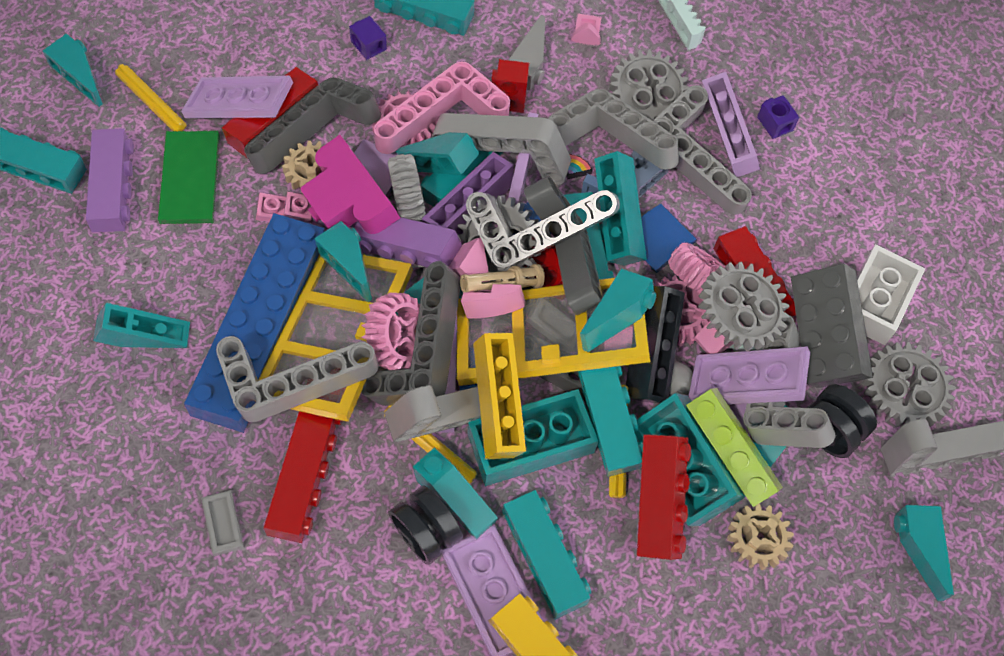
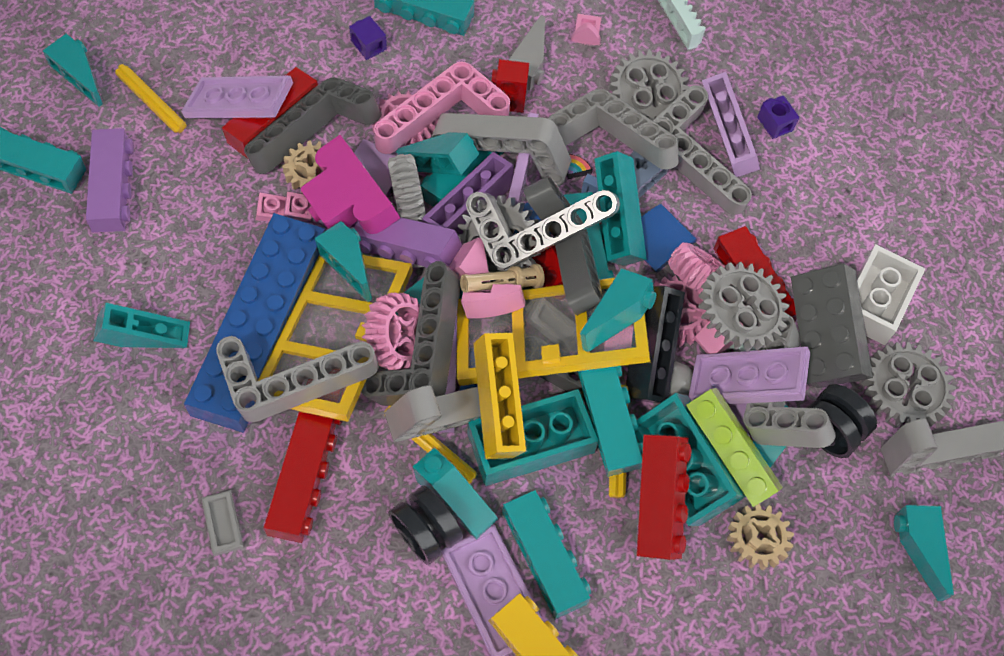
(189, 177): green tile -> none

